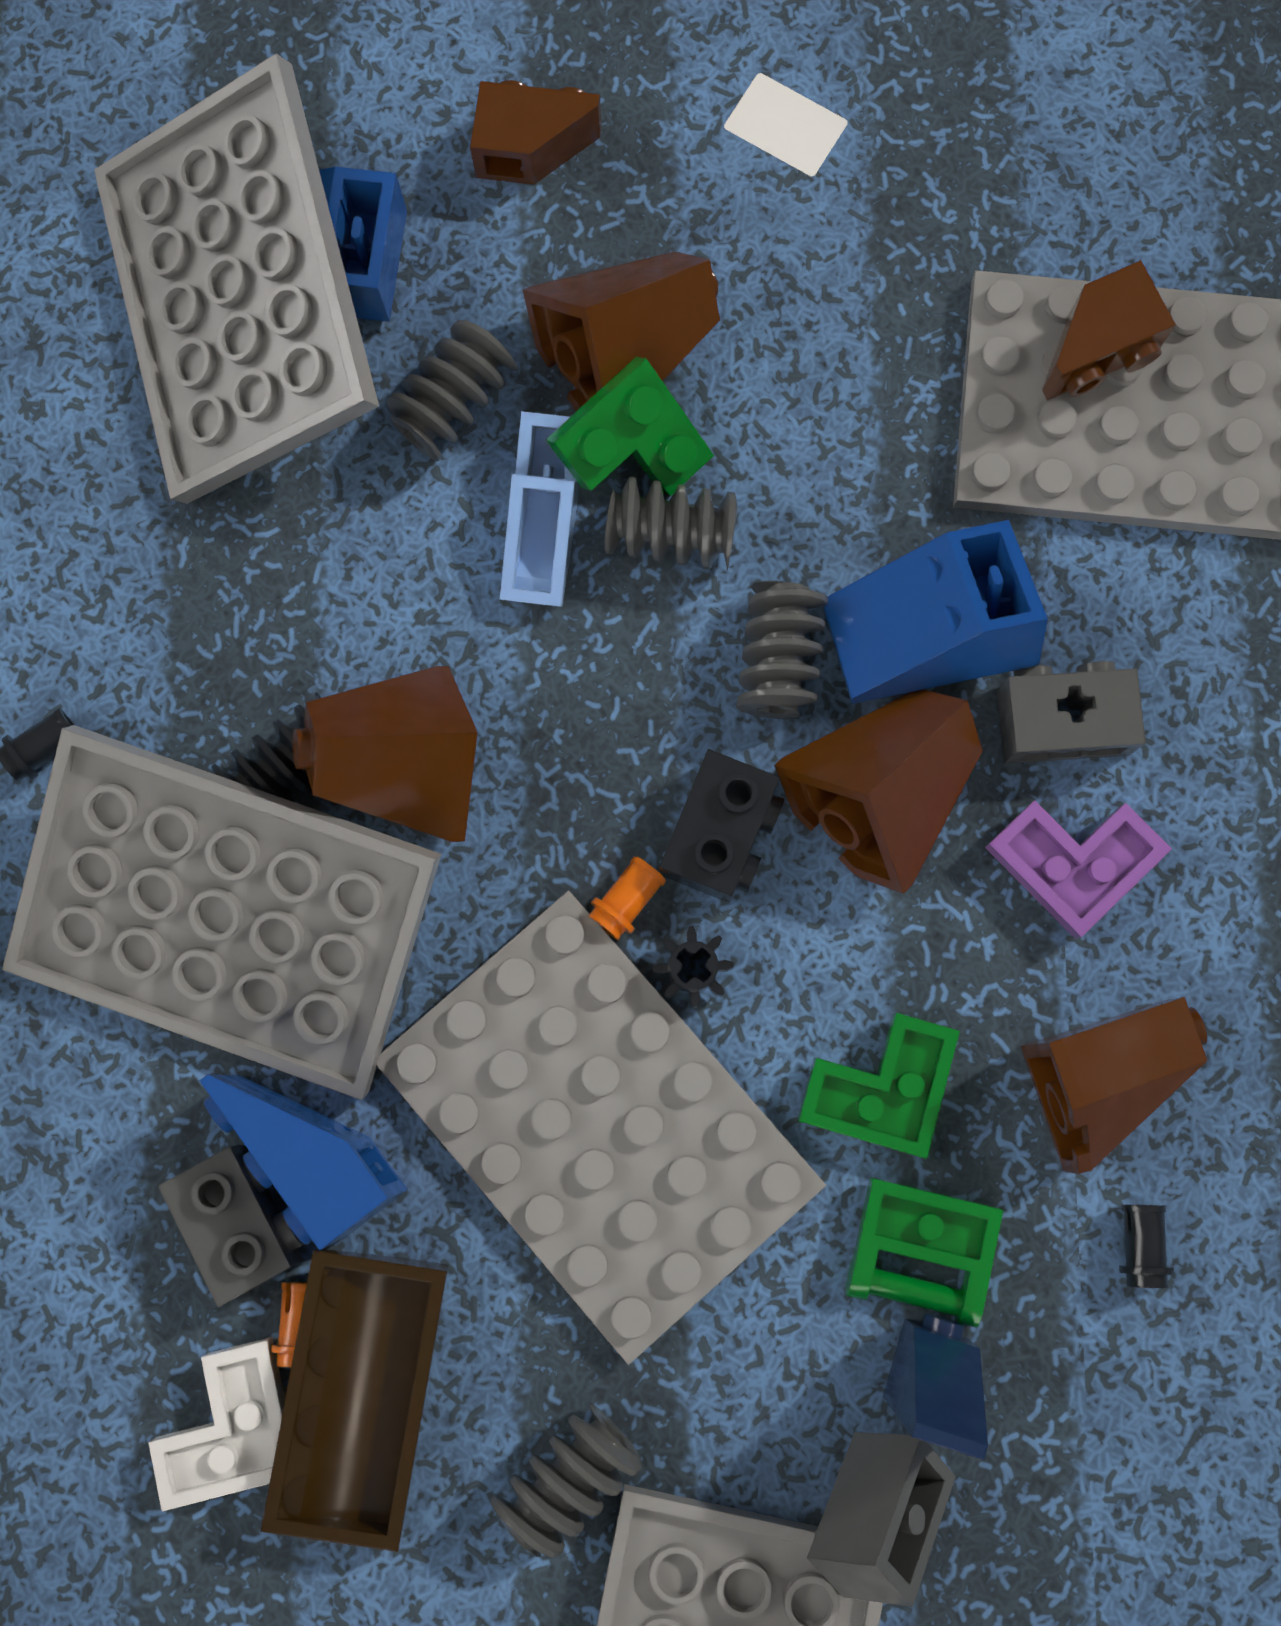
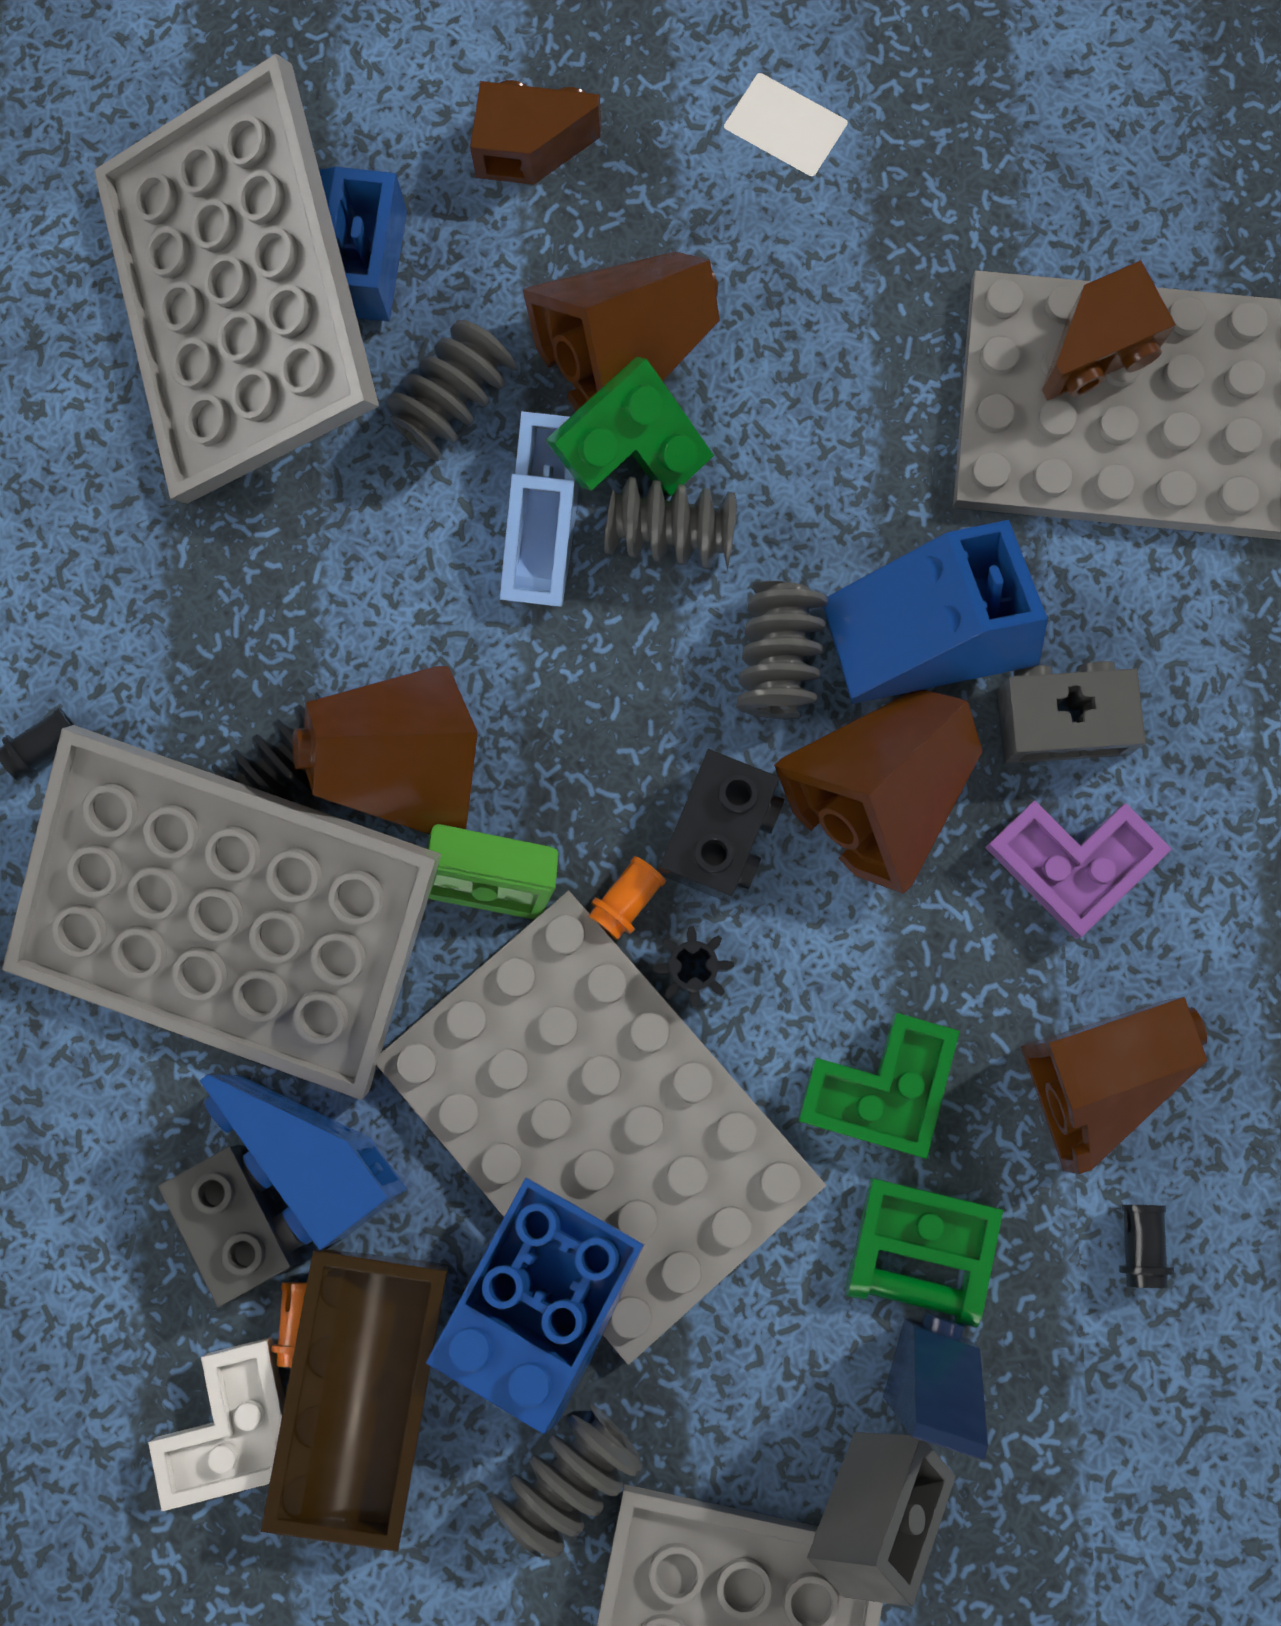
(492, 872): none -> bright green slope
(536, 1306): none -> blue slope

